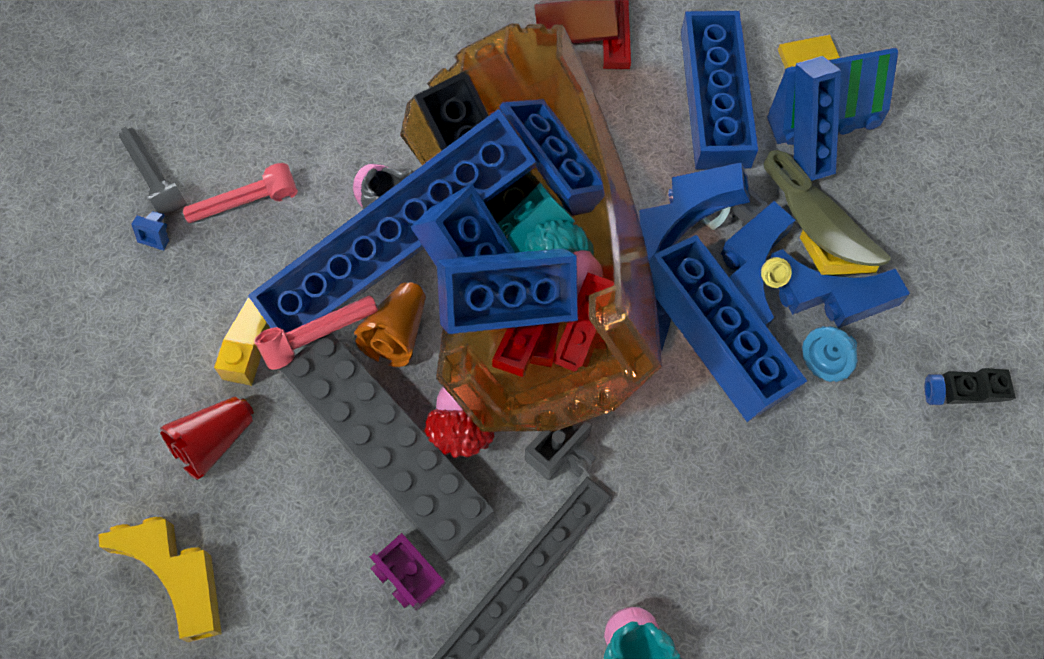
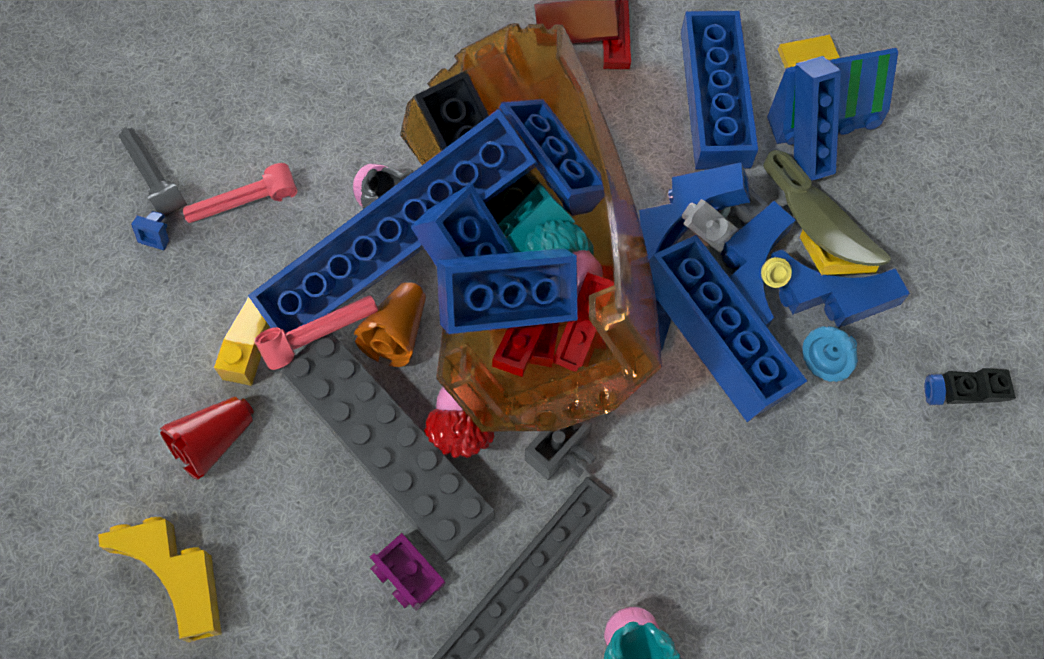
(708, 224): none -> light grey hips

